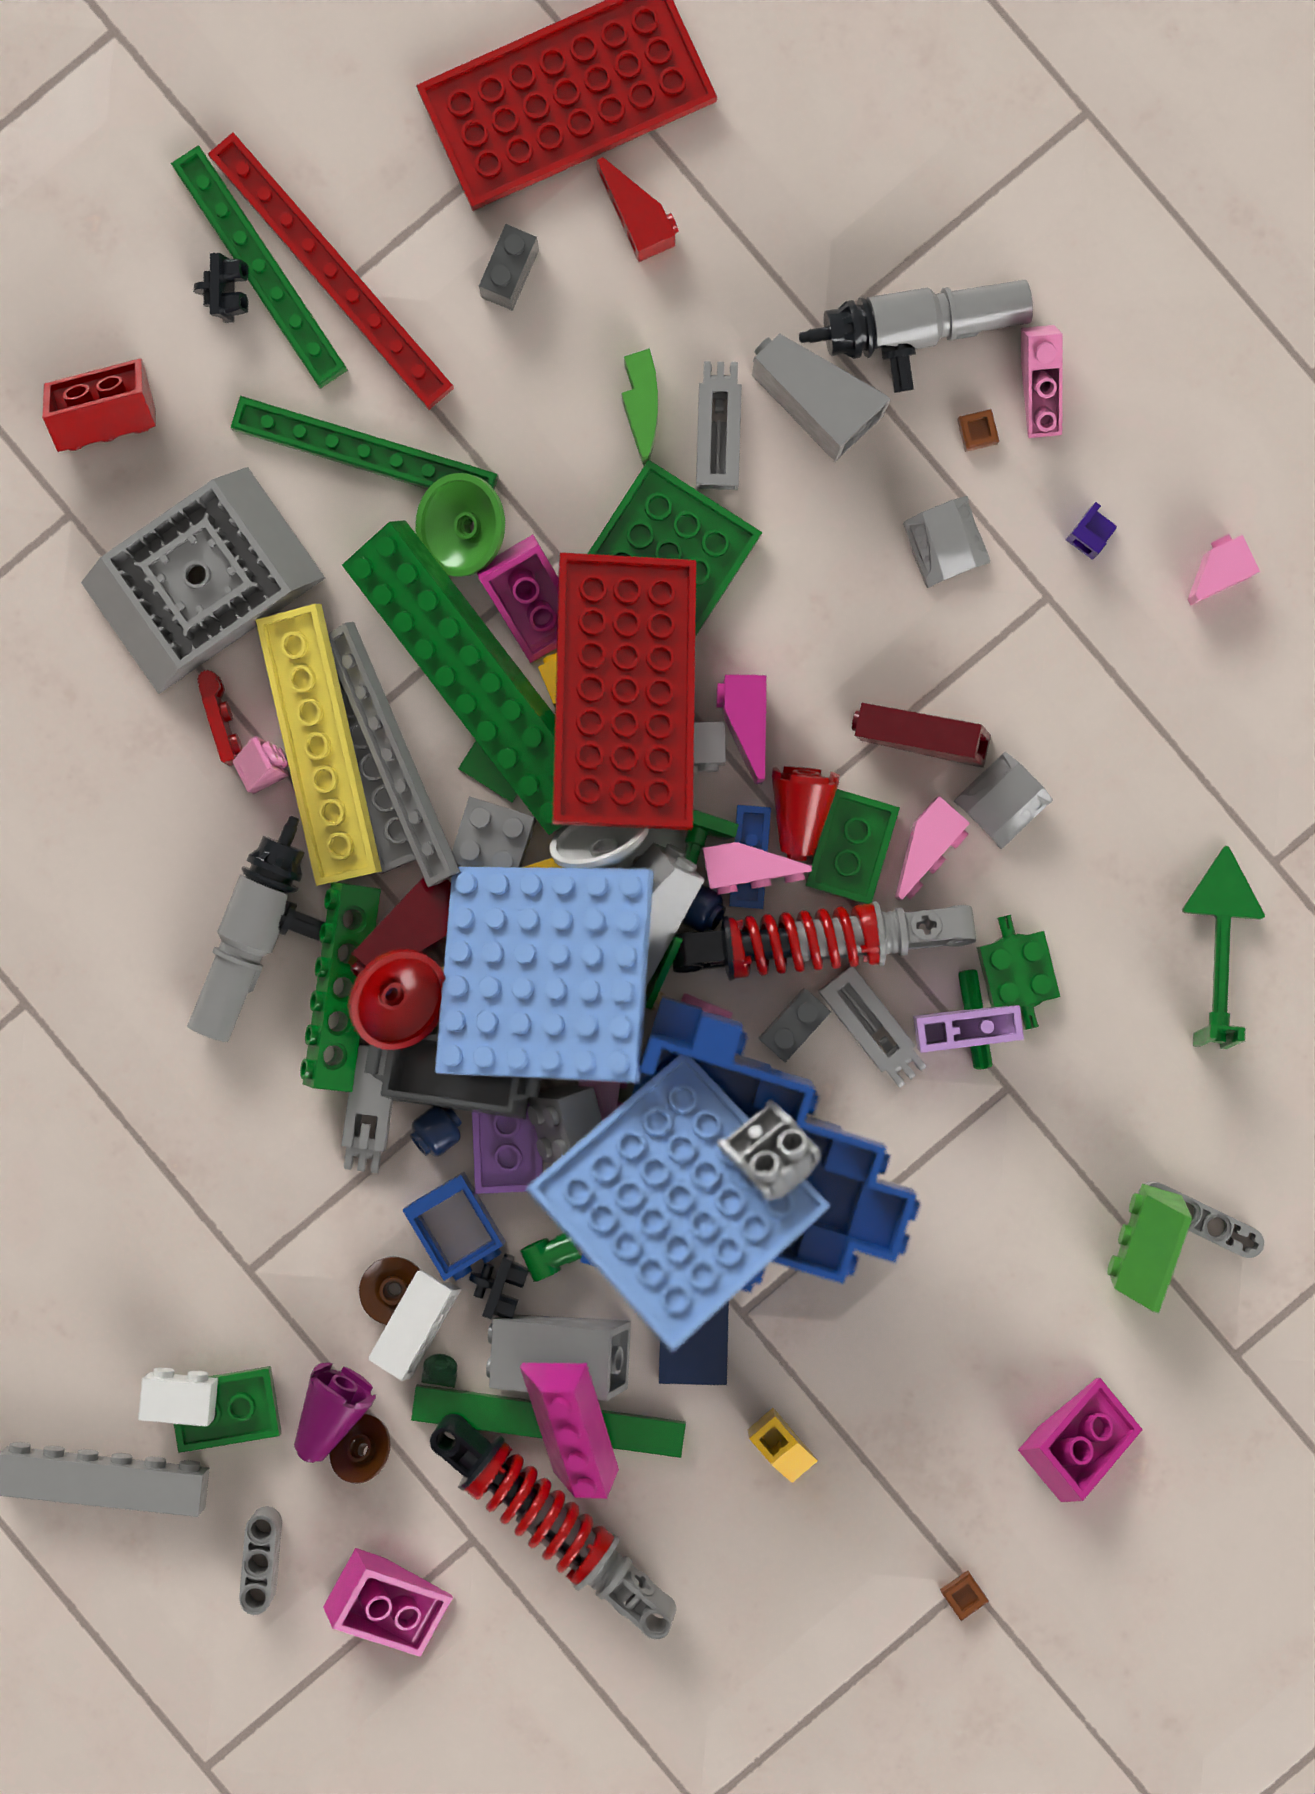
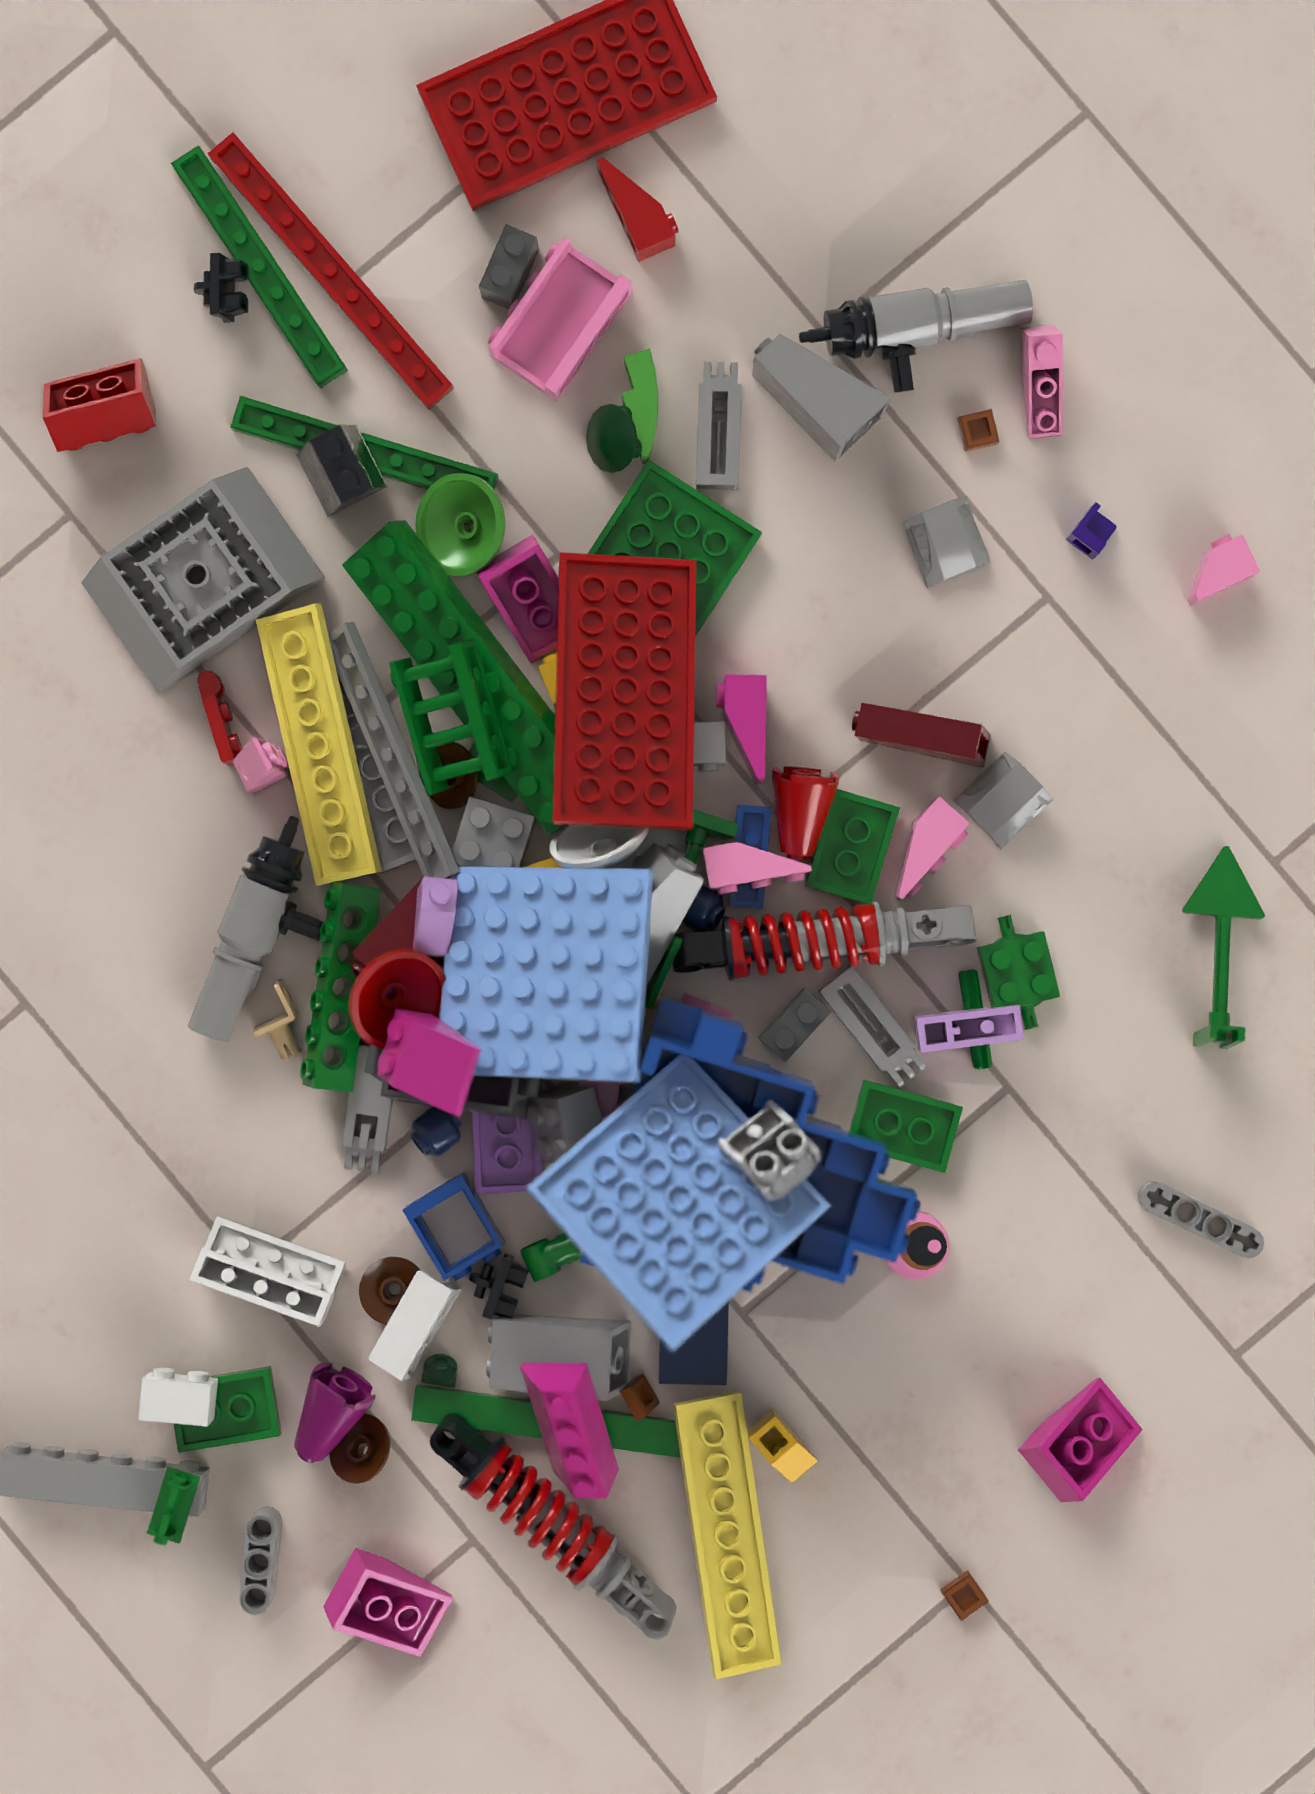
(173, 1506): none -> green hinge
(268, 1271): none -> white brick
(279, 1027): none -> tan bracket
(341, 468): none -> black slope
(428, 1060): none -> dark pink slope
(435, 916): none -> lavender slope
(459, 787): none -> reddish brown dish
(479, 705): none -> green fence
(558, 319): none -> bright pink panel
(612, 438): none -> dark green dish
(639, 1397): none -> dark orange tile
(727, 1534): none -> light yellow plate
(909, 1124): none -> green plate
(925, 1250): none -> tile
(1150, 1246): bright green slope -> none

